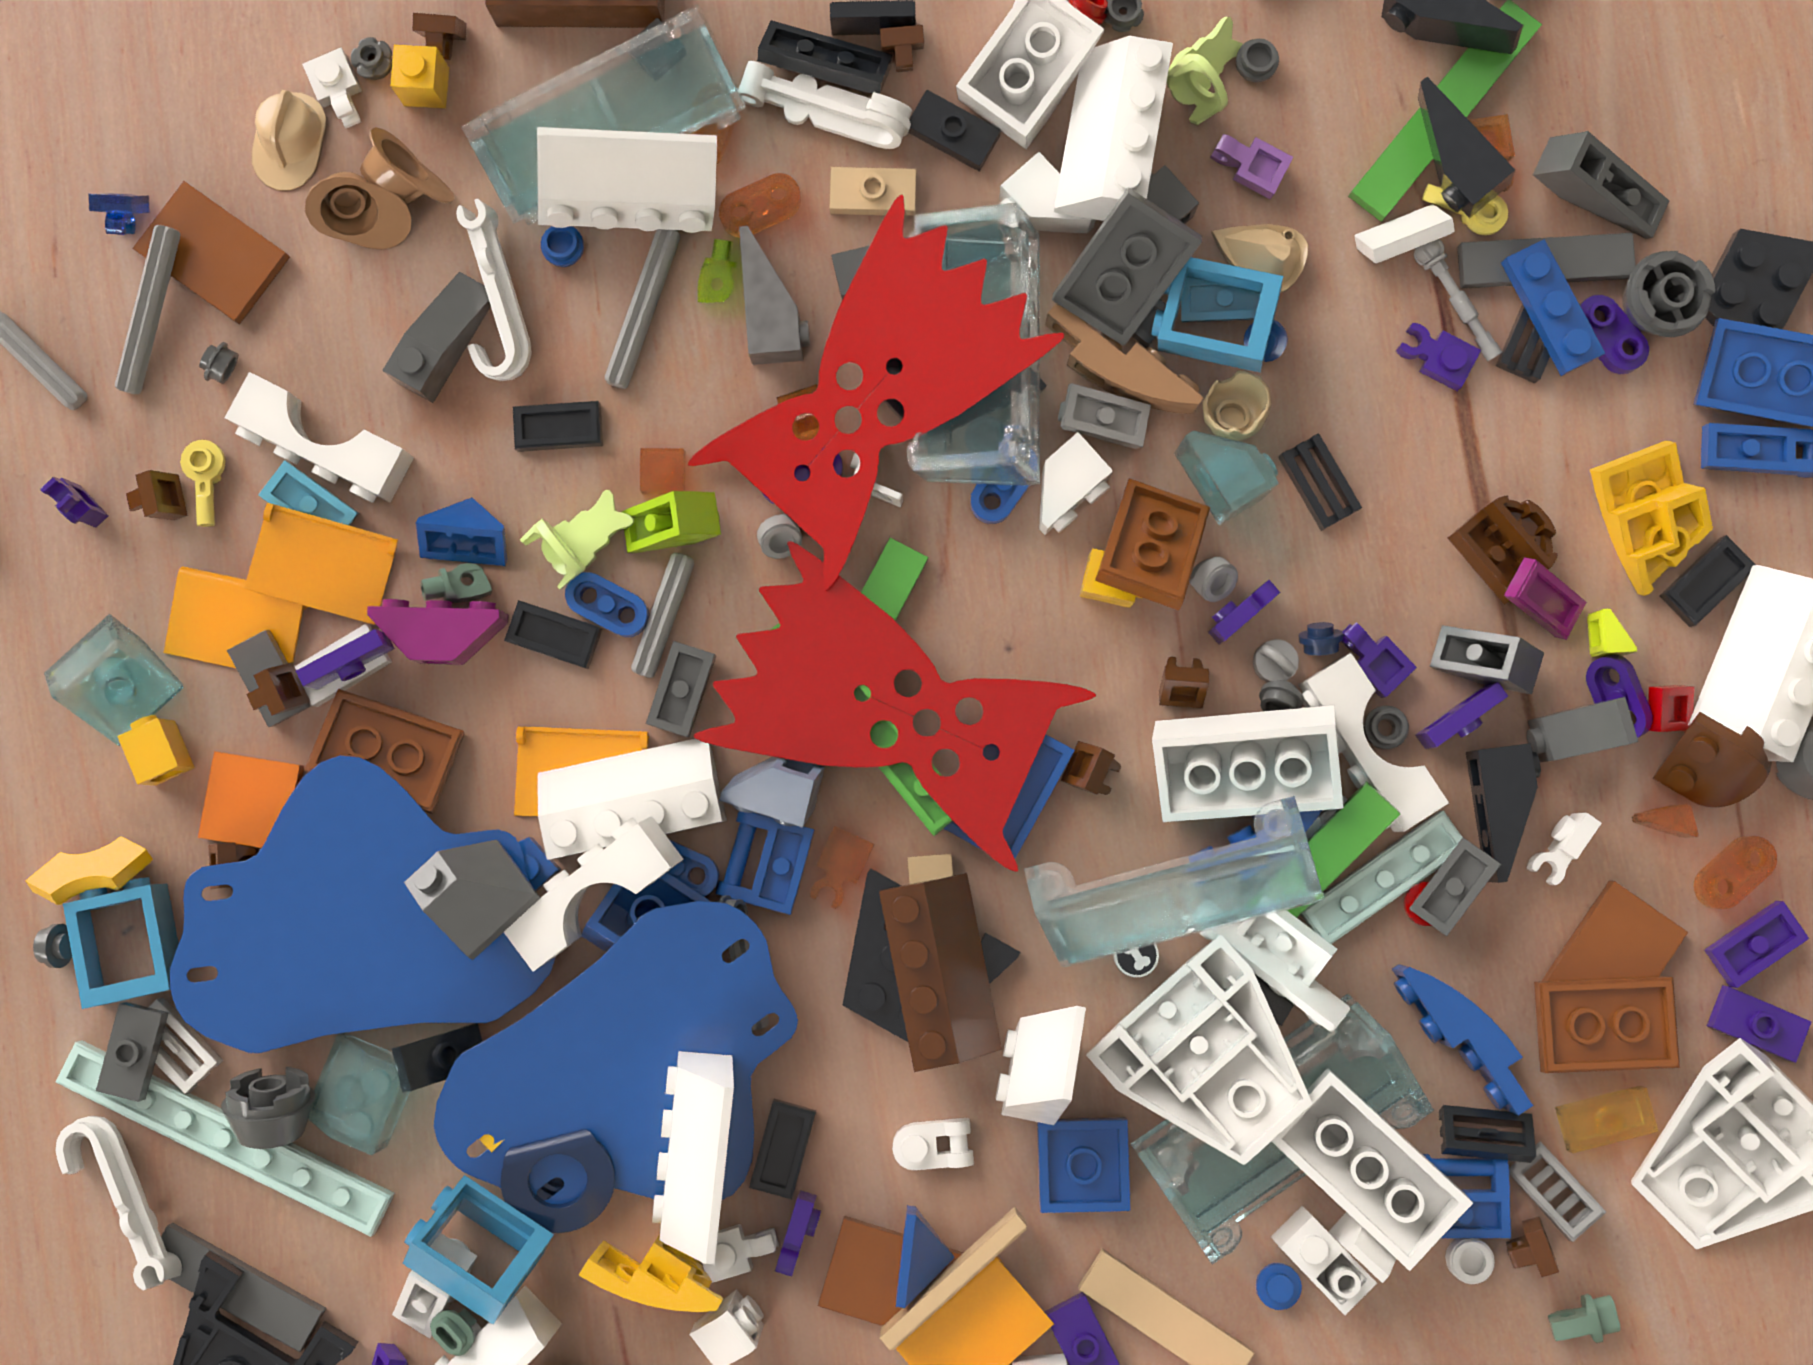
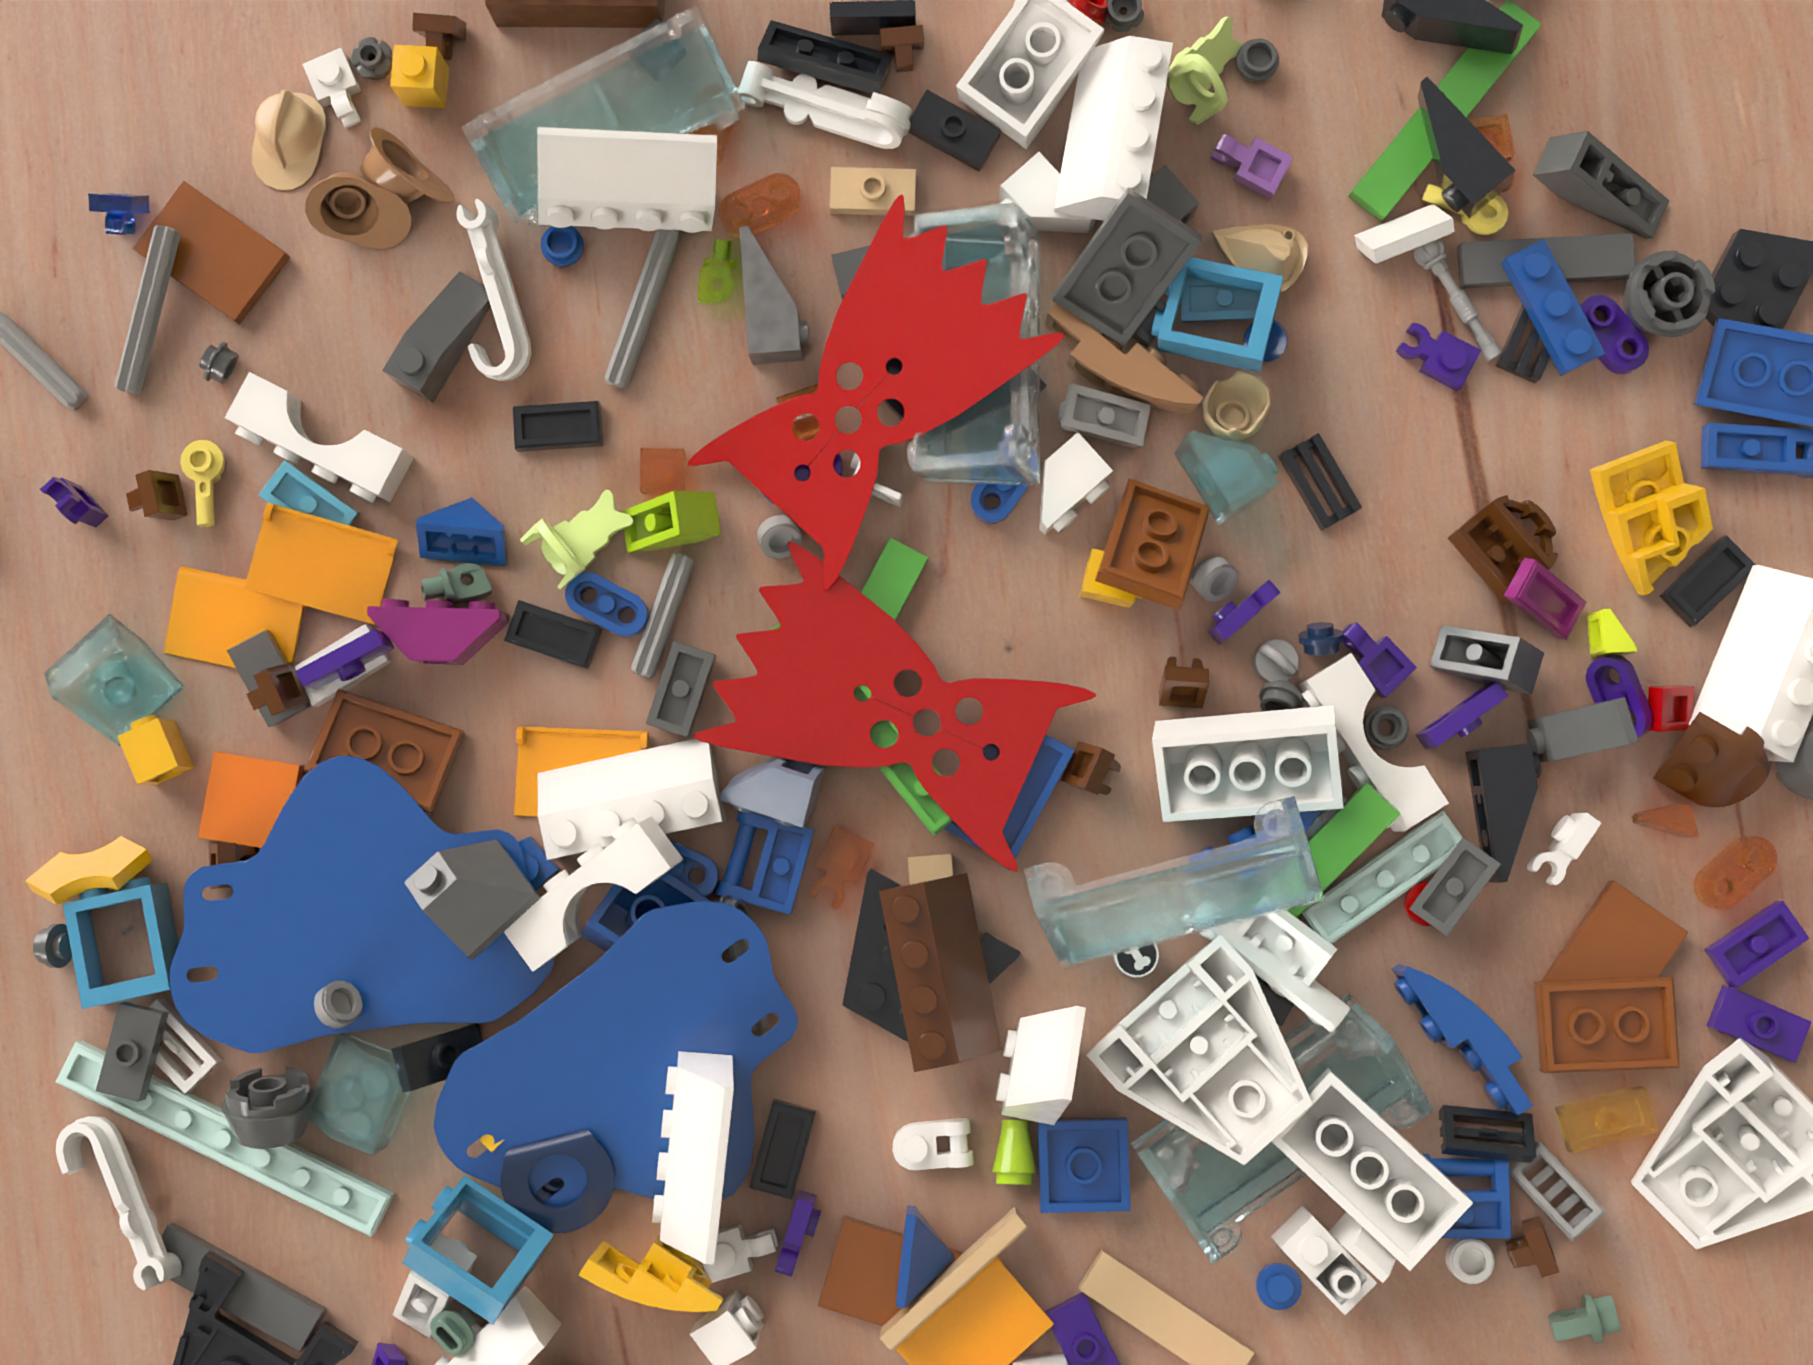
(338, 1004): none -> light grey tile
(1014, 1154): none -> lime cone

